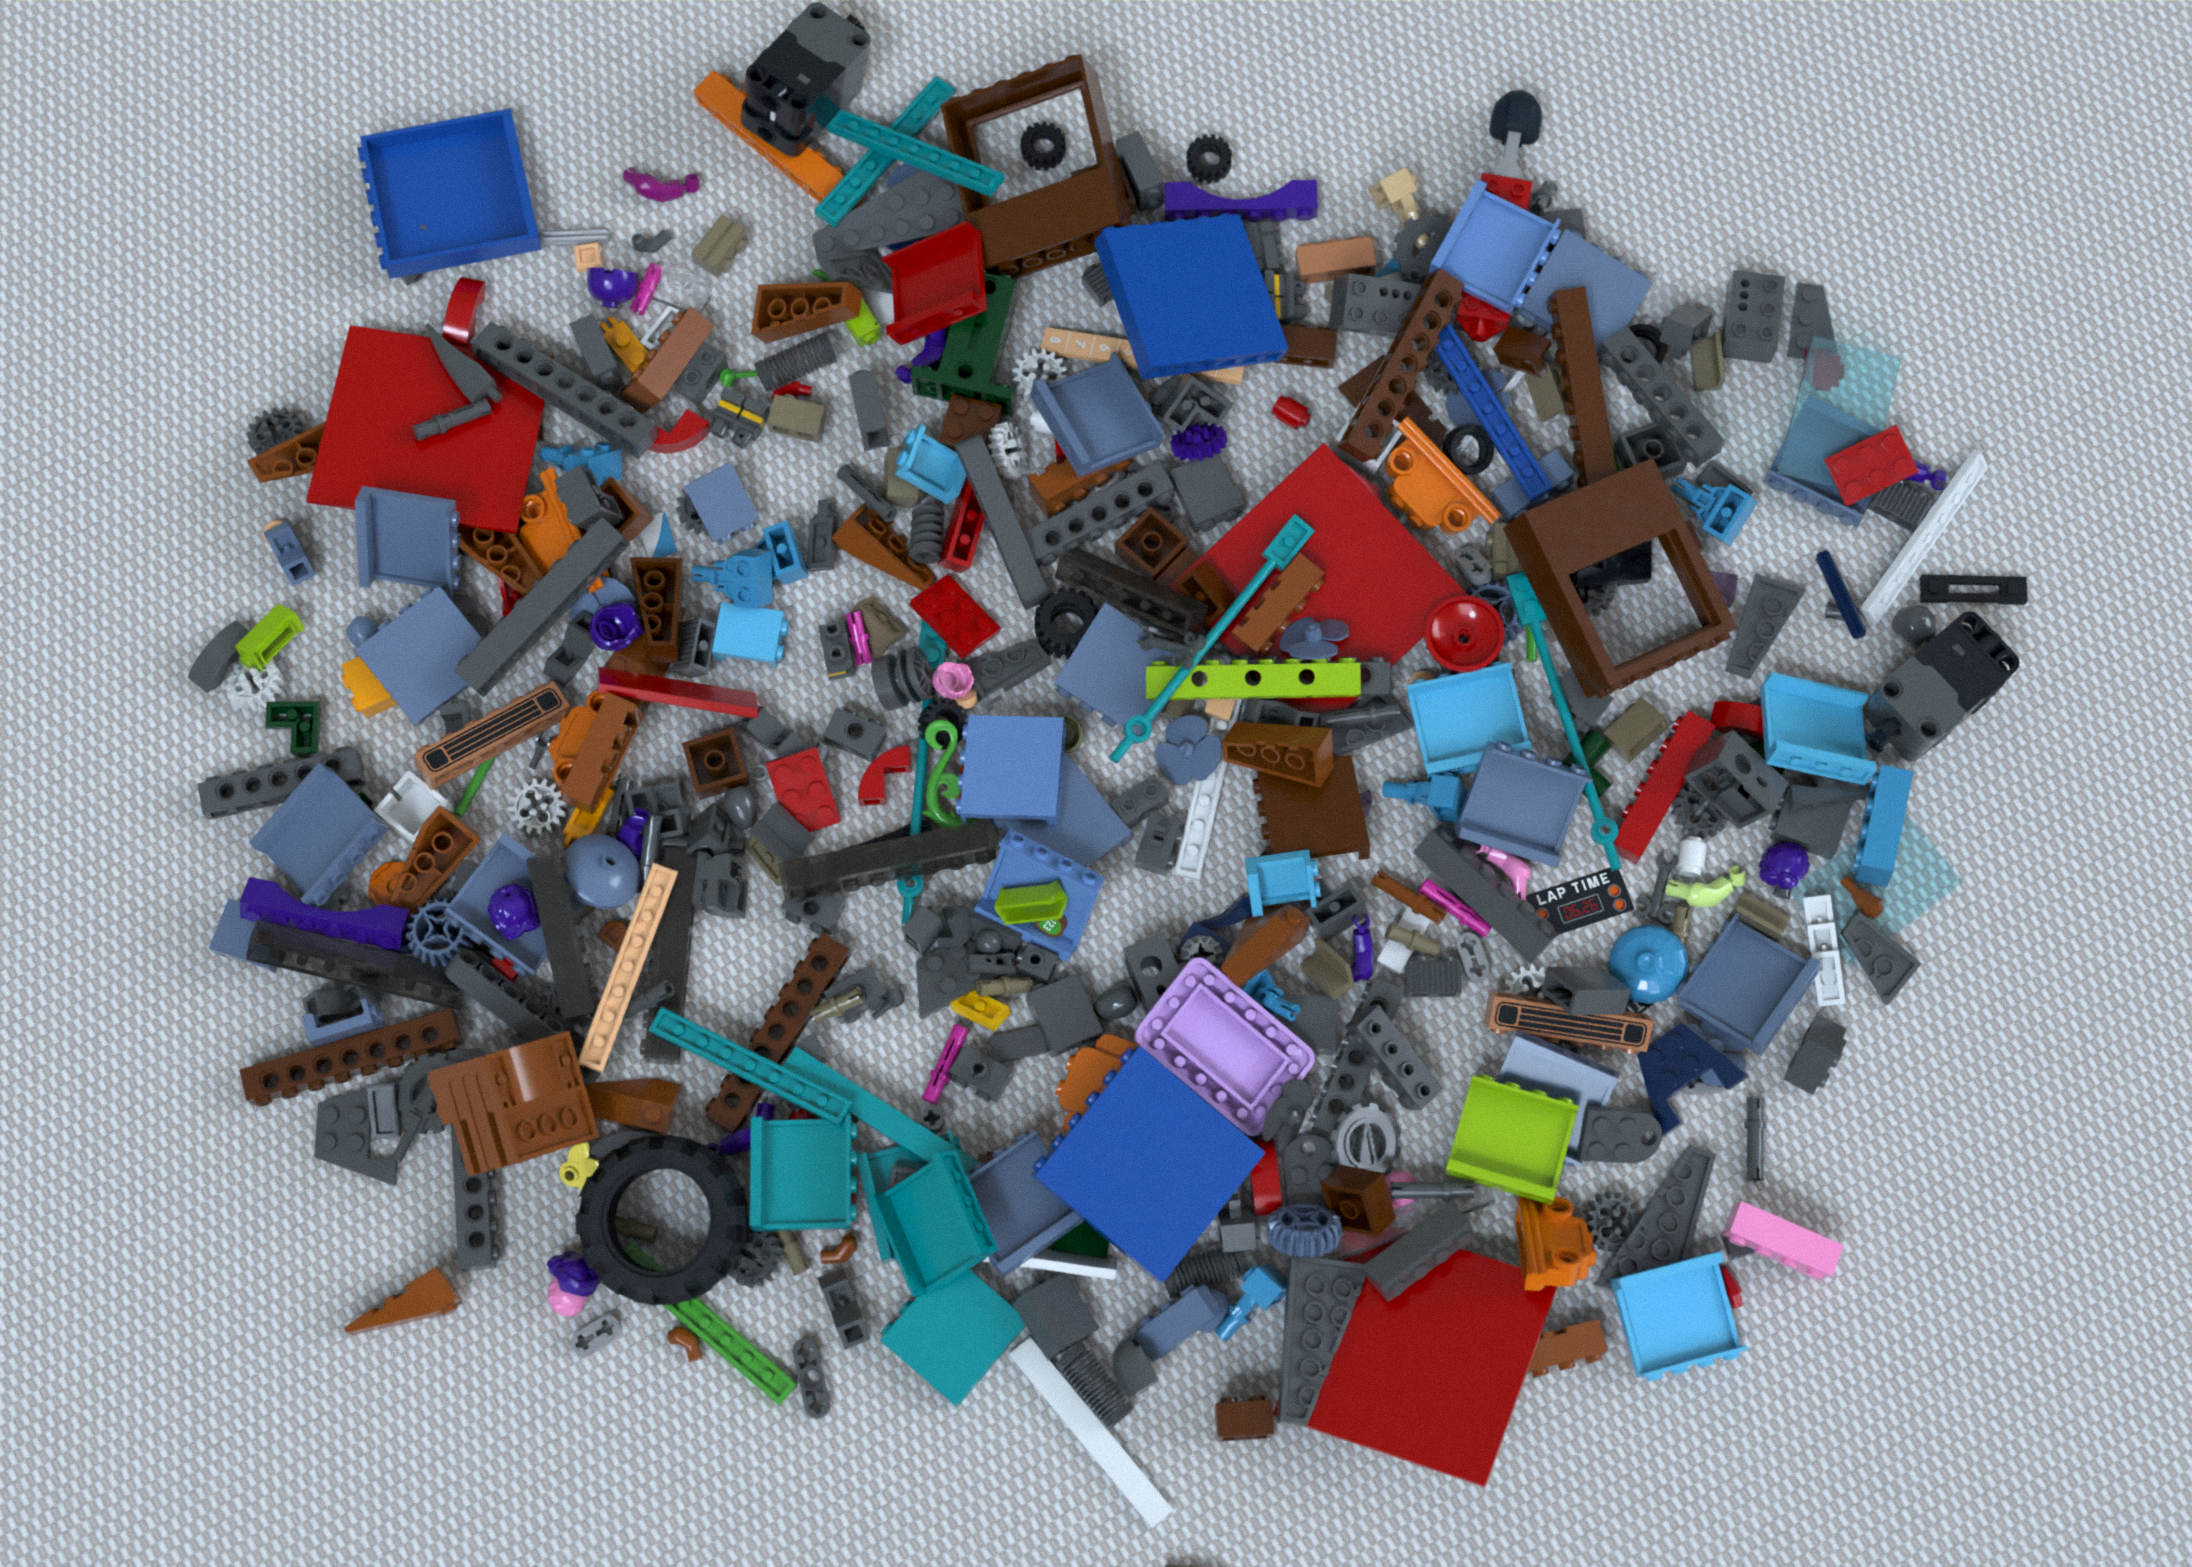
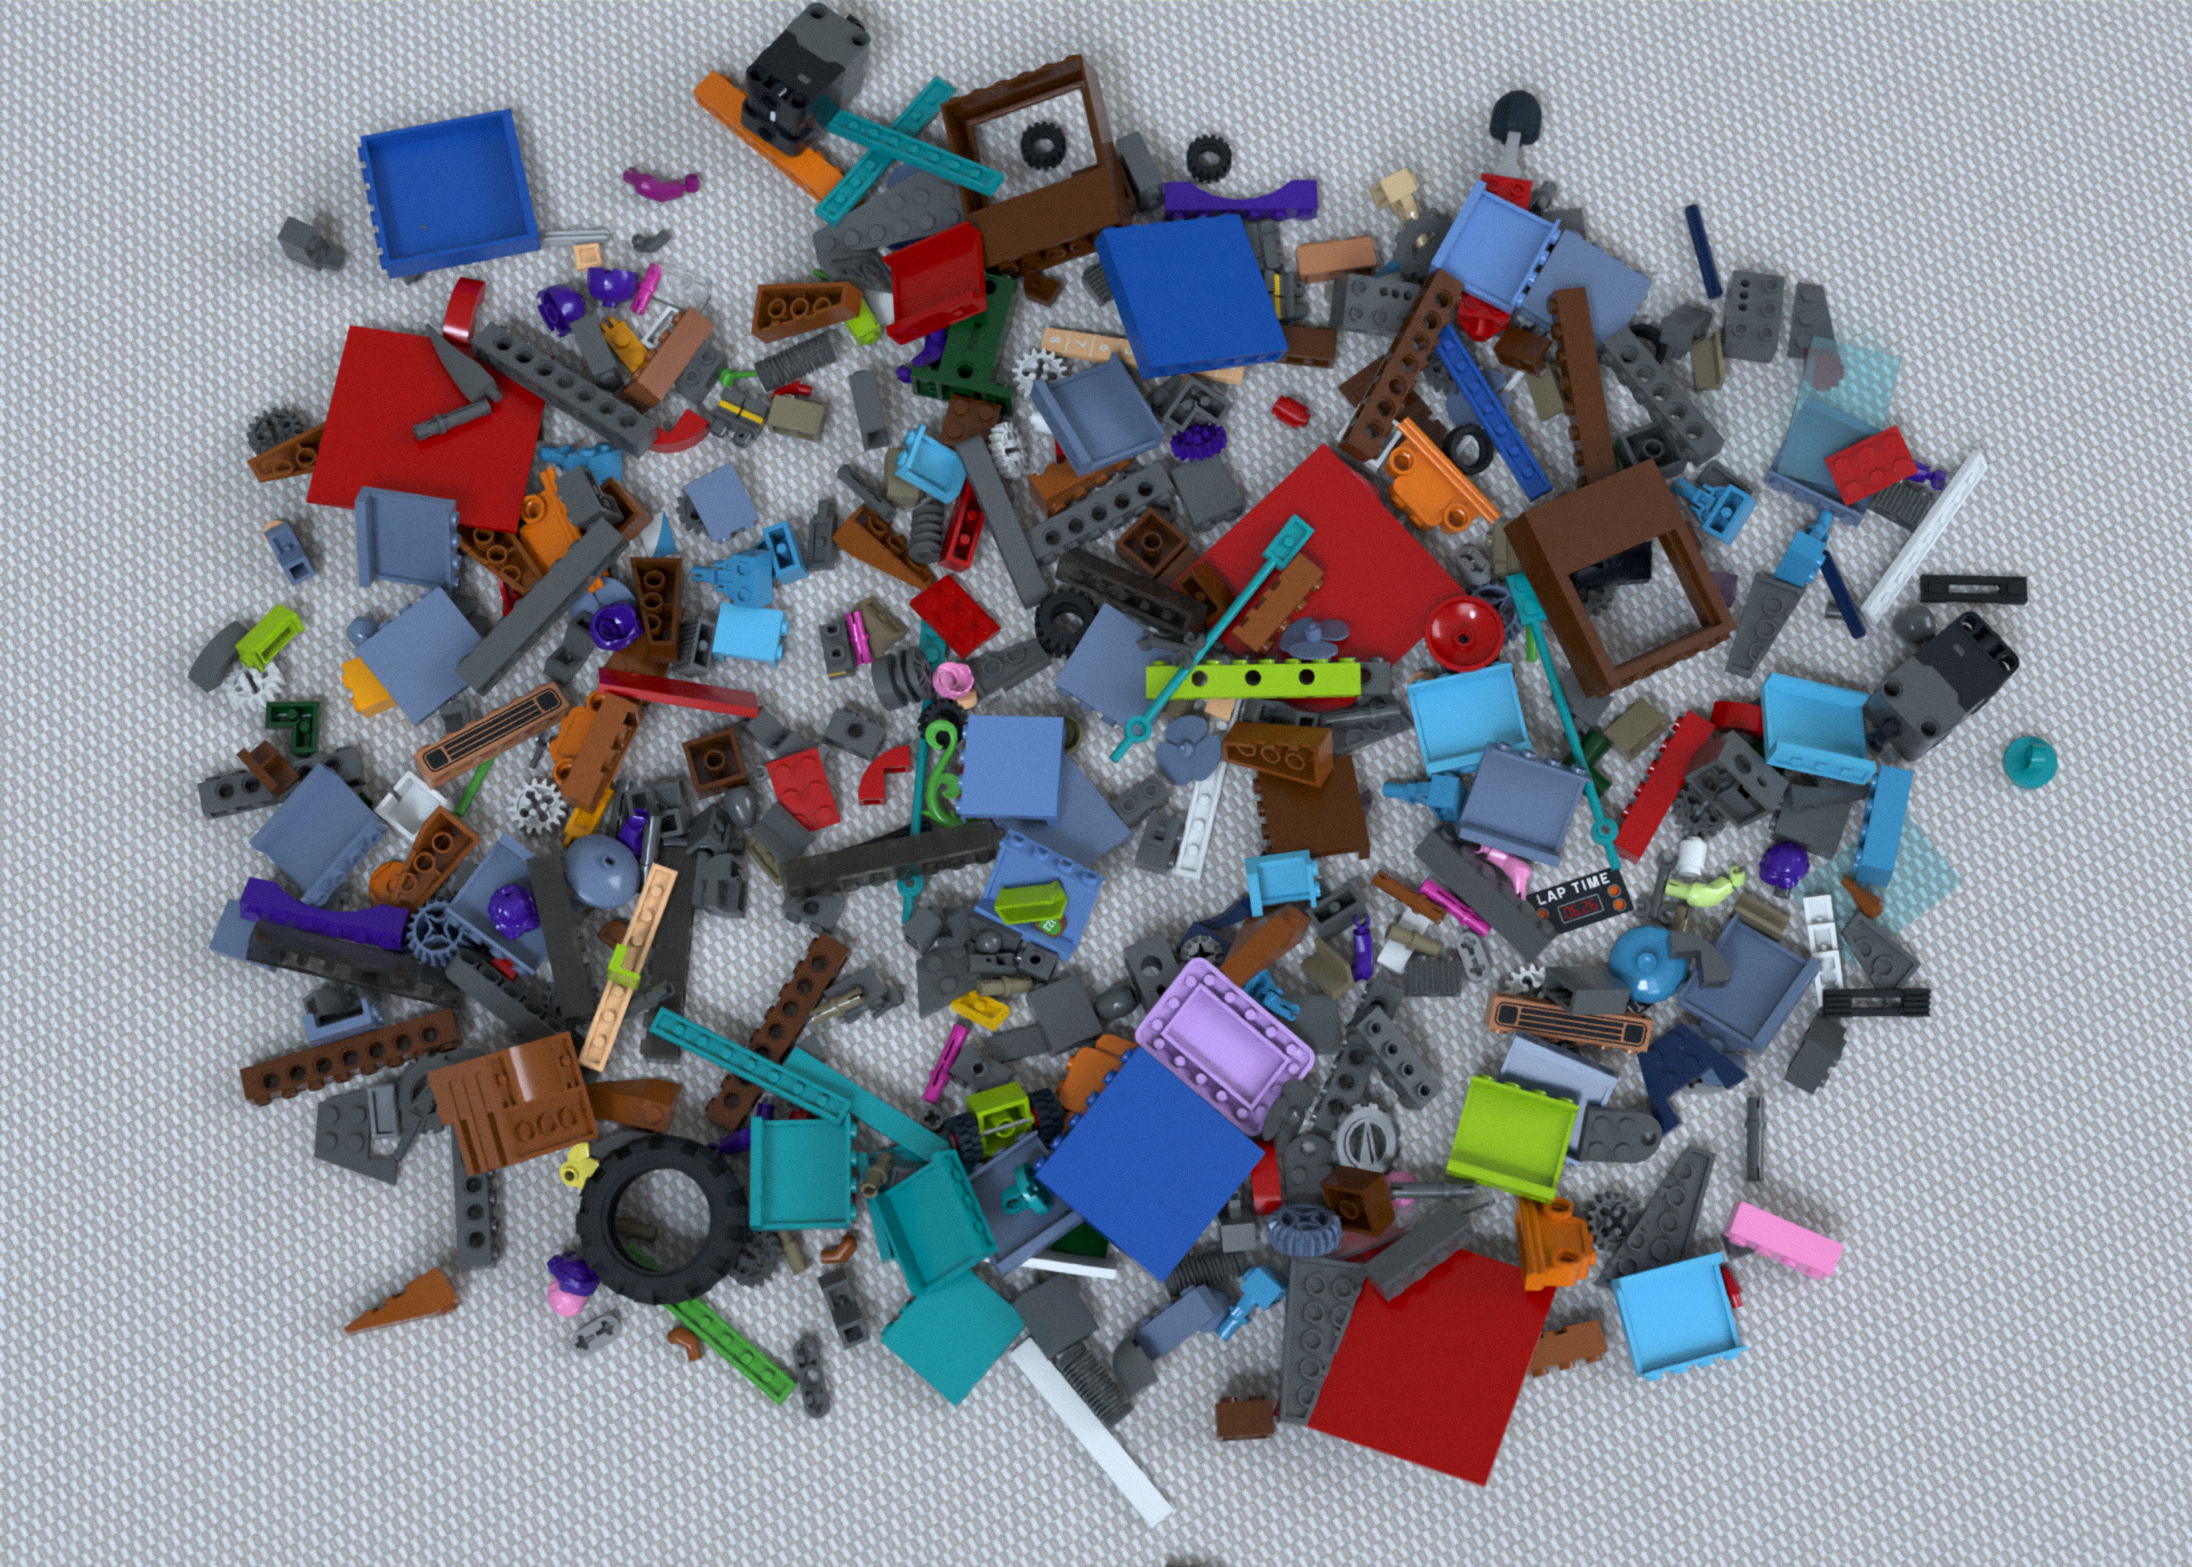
(269, 768): none -> reddish brown panel
(305, 246): none -> dark grey hinge
(560, 307): none -> dark purple cylinder
(616, 972): none -> lime panel
(720, 246): dark tan brick -> none
(876, 1175): none -> dark tan pin
(999, 1117): none -> brick
(1028, 1192): none -> teal tile
(1040, 288): none -> reddish brown plate
(1512, 501): sand blue brick -> none
(1703, 251): none -> dark blue axle
(1710, 964): none -> dark grey brick
(1805, 552): none -> dark azure brick
(1913, 1002): none -> black container
(2030, 762): none -> teal tile

